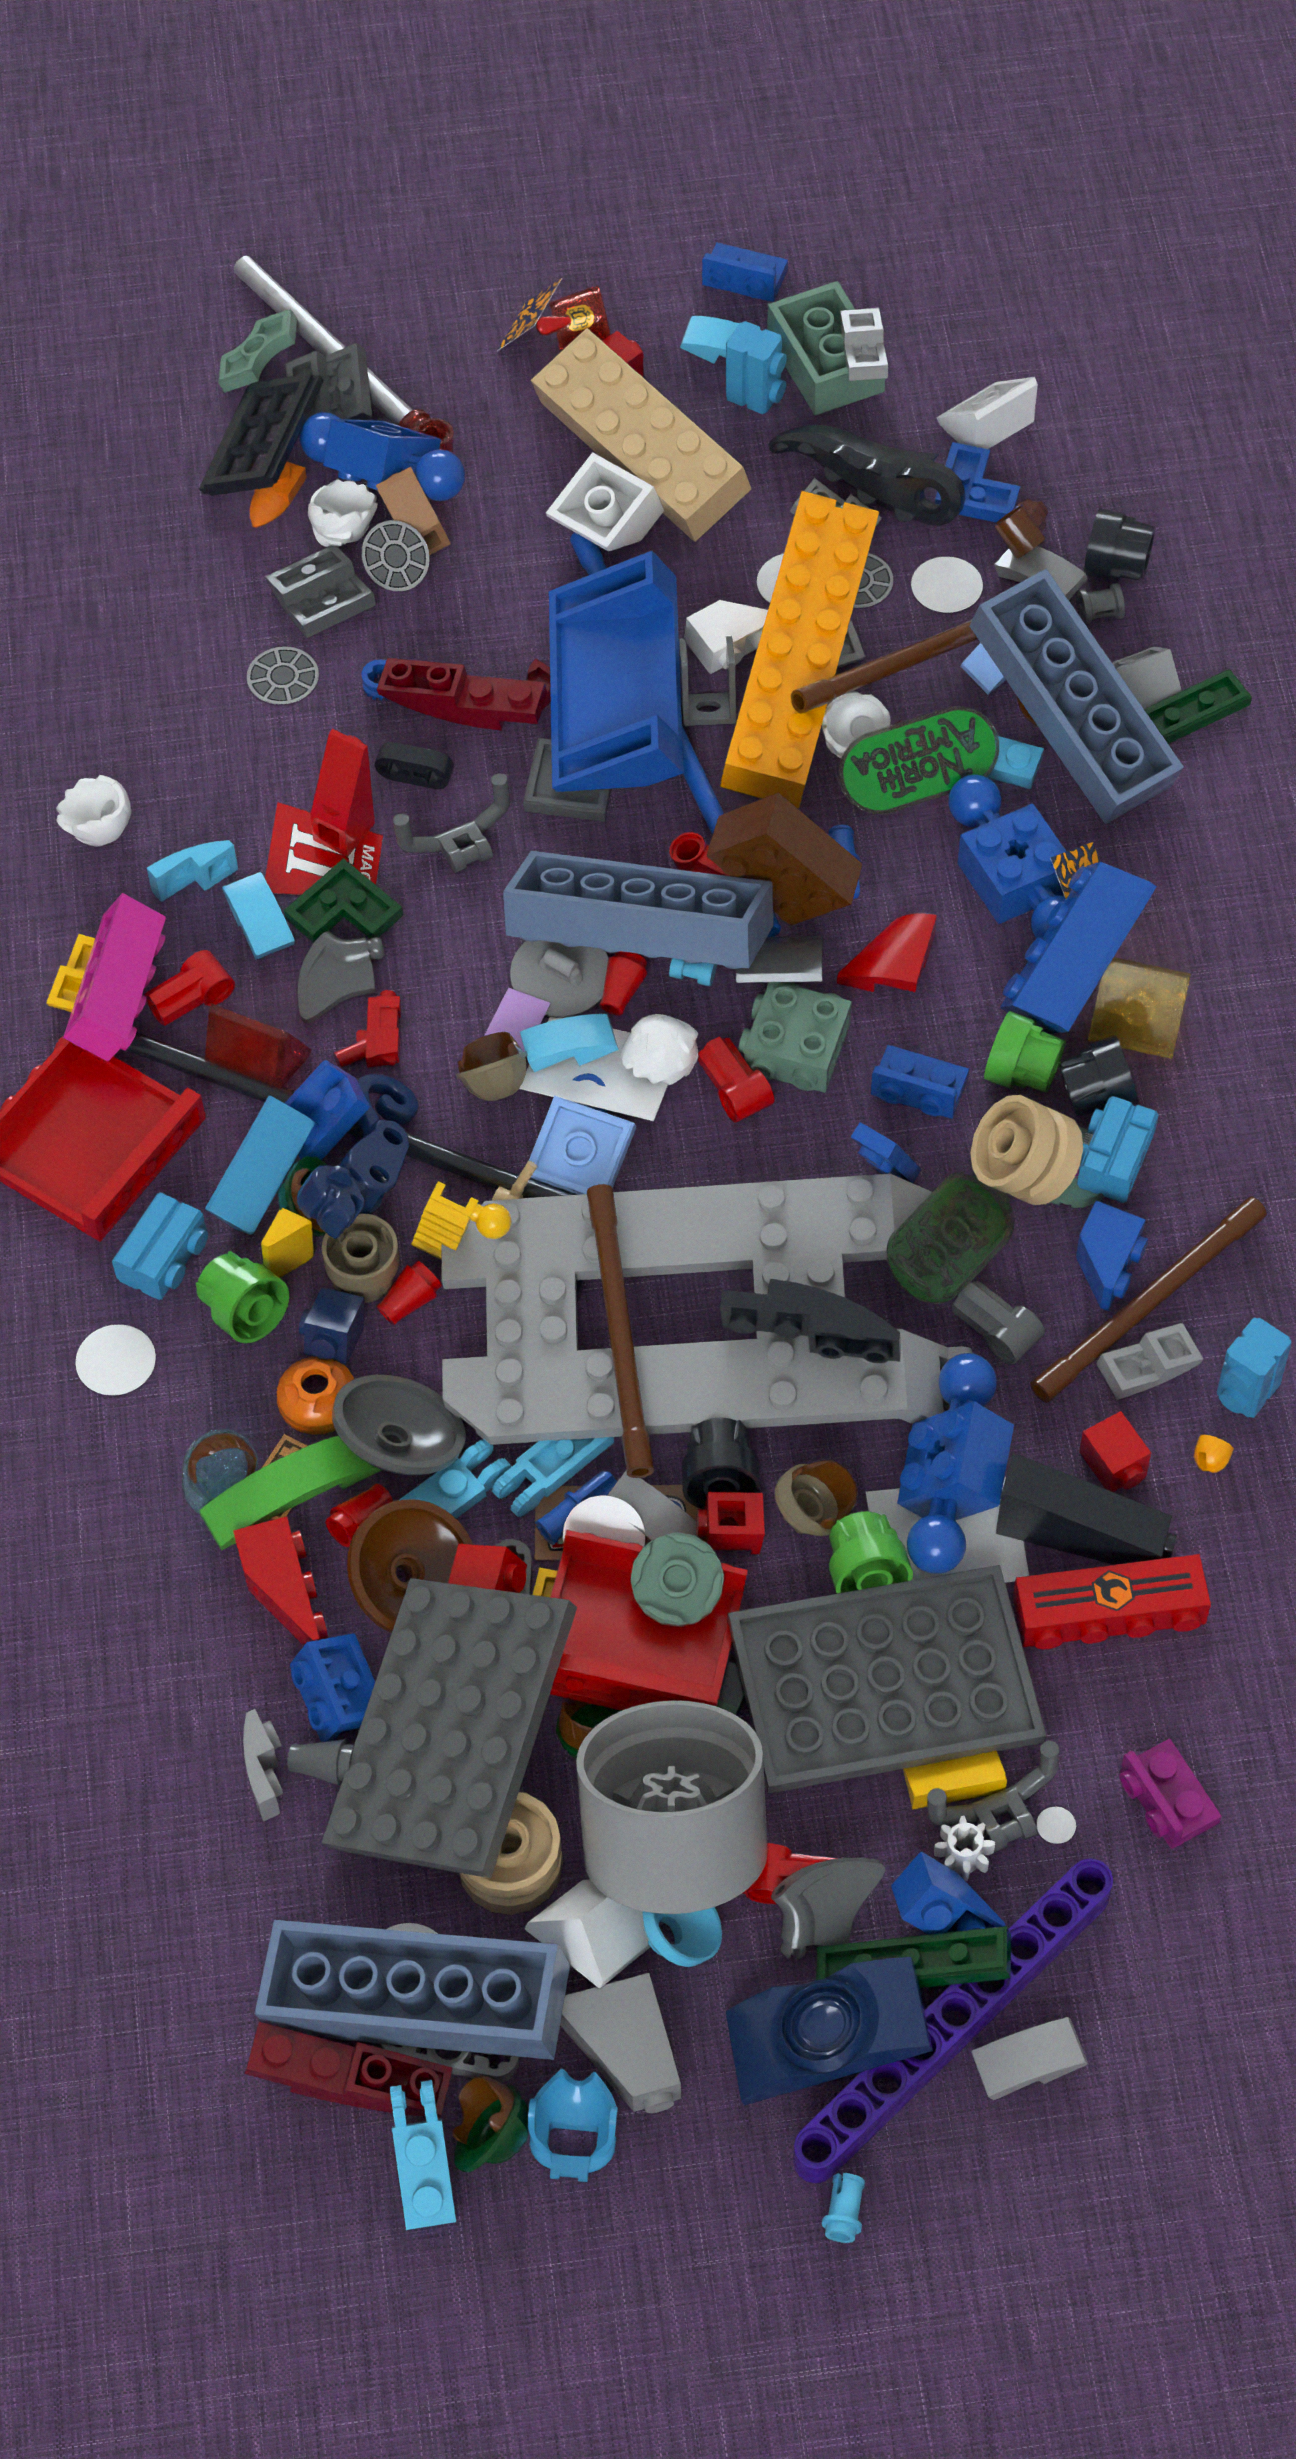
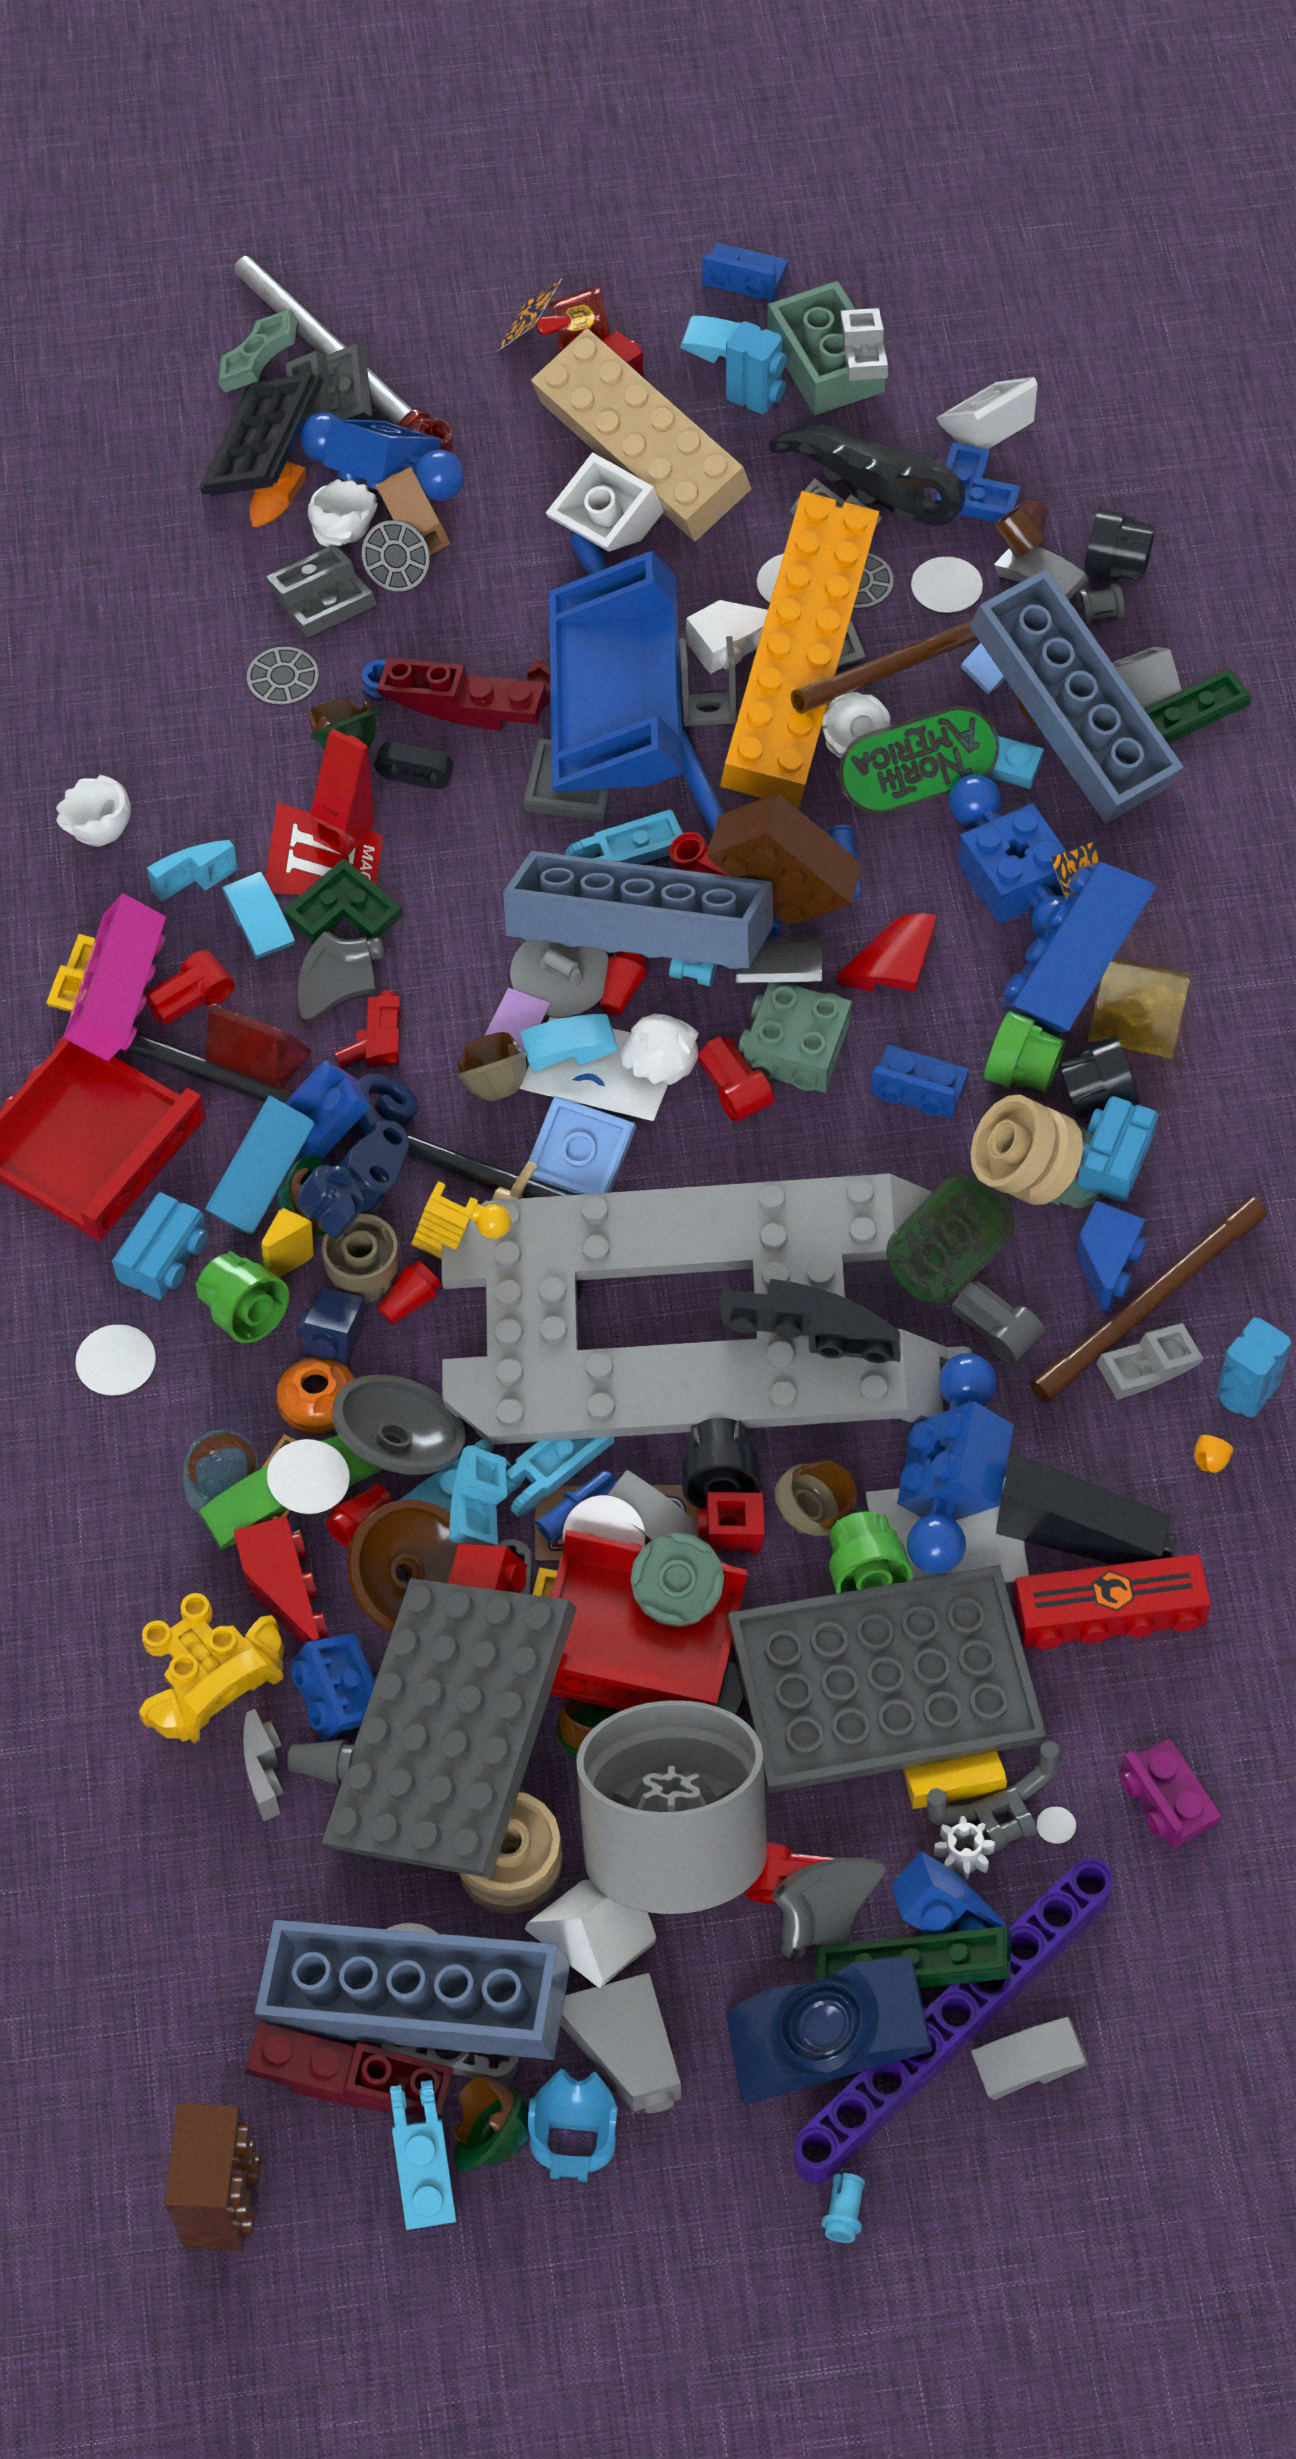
(207, 1667): none -> yellow piece
(212, 2177): none -> reddish brown brick
(308, 1476): none -> white sticker
(345, 718): none -> piece
(467, 833): dark grey piece -> none
(476, 1492): none -> medium azure slope
(631, 842): none -> medium azure hinge
(635, 1436): reddish brown piece -> none
(695, 1934): medium azure piece -> none
(884, 1154): blue plate -> none
(1115, 1453): red brick -> none

